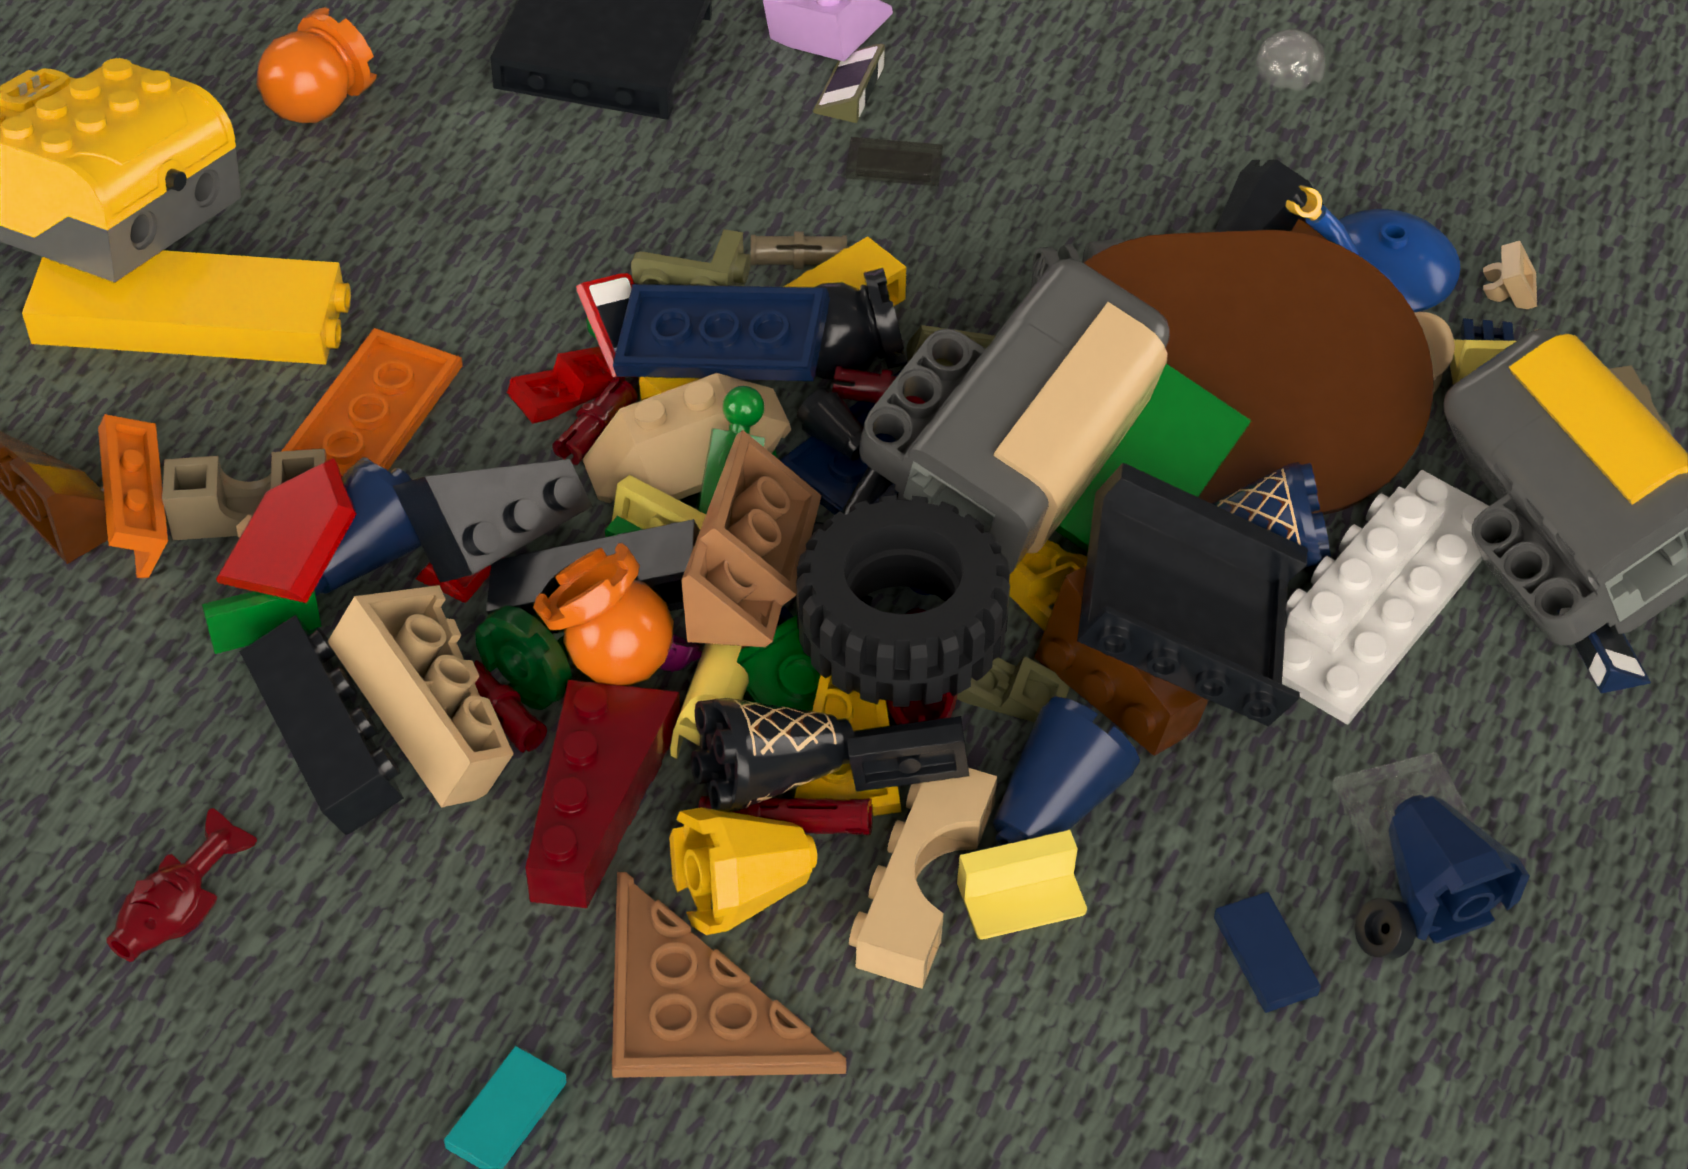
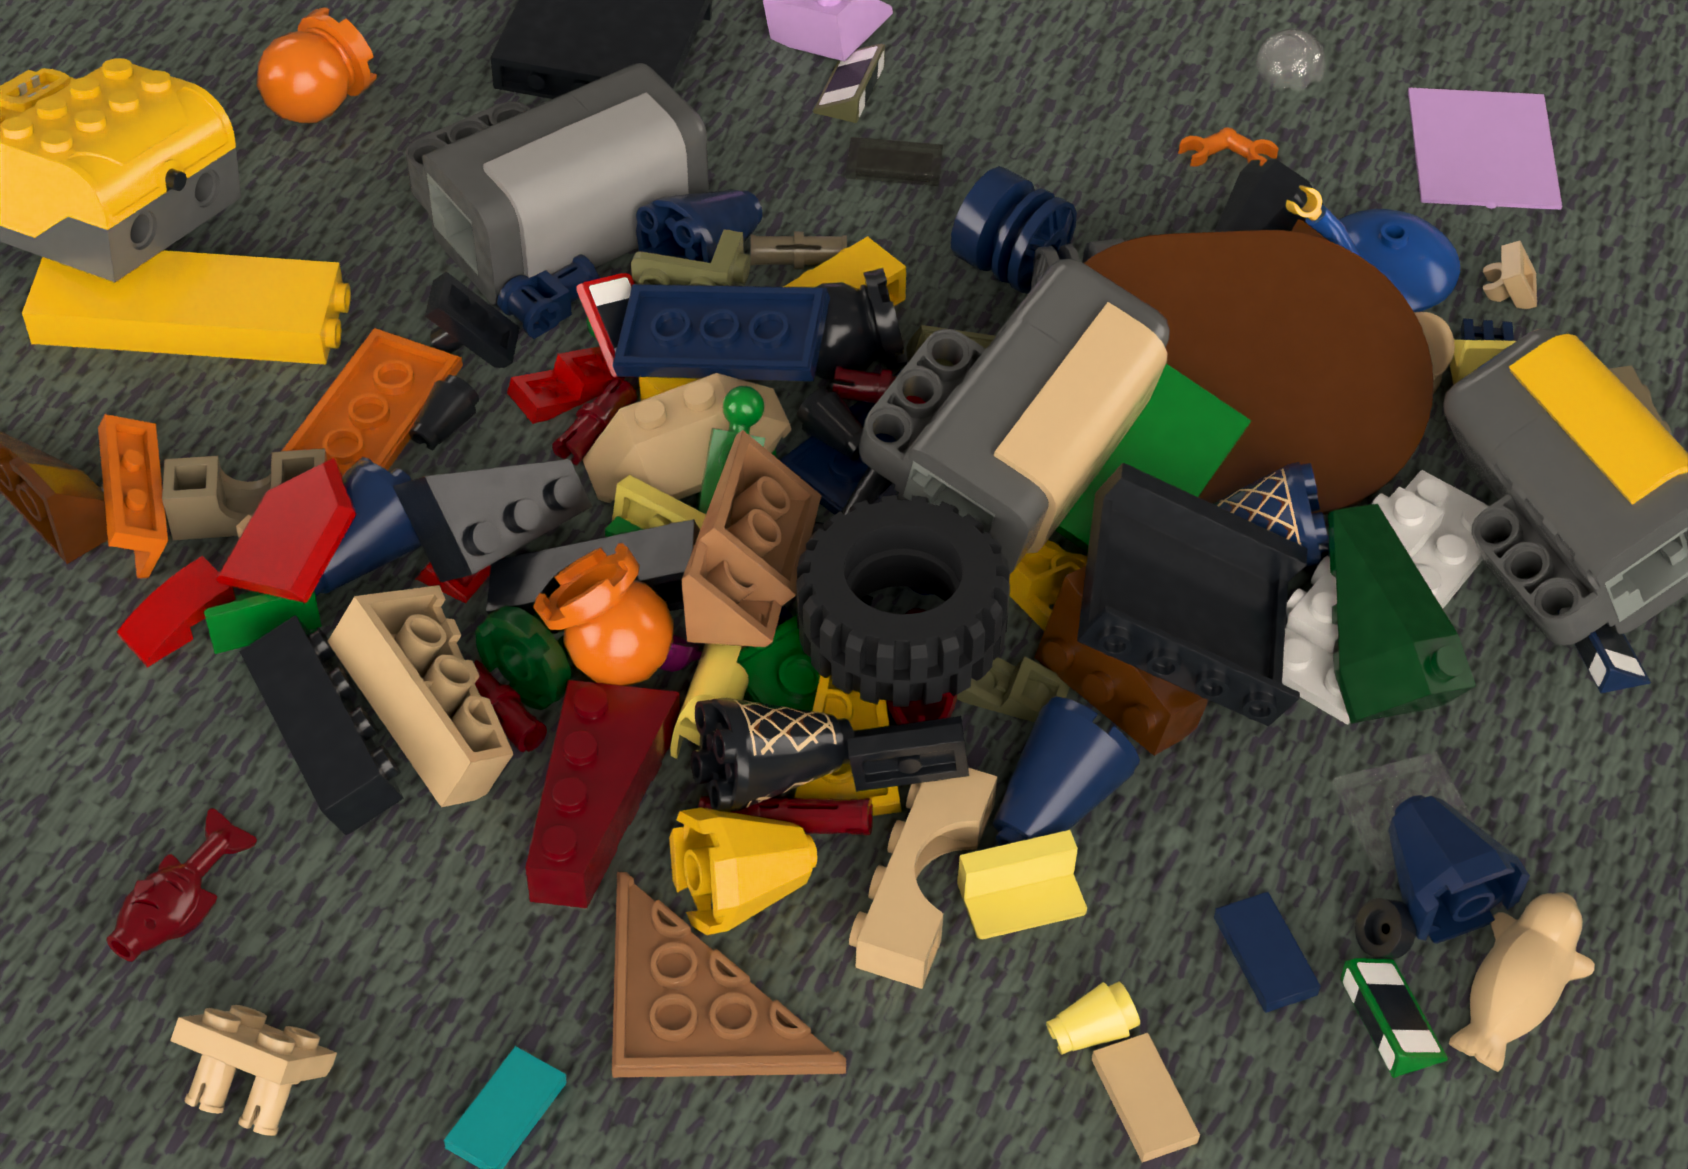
(166, 615): none -> red slope
(245, 1042): none -> tan plate
(444, 411): none -> black cone
(469, 322): none -> black tile
(546, 295): none -> dark blue connector
(559, 179): none -> piece
(693, 223): none -> dark blue cone
(1006, 223): none -> dark blue wheel
(1095, 1019): none -> light yellow cone
(1145, 1097): none -> tan tile
(1227, 139): none -> orange arm
(1391, 1015): none -> slope
(1392, 632): none -> dark green wedge
(1483, 149): none -> lavender piece
(1522, 976): none -> tan animal

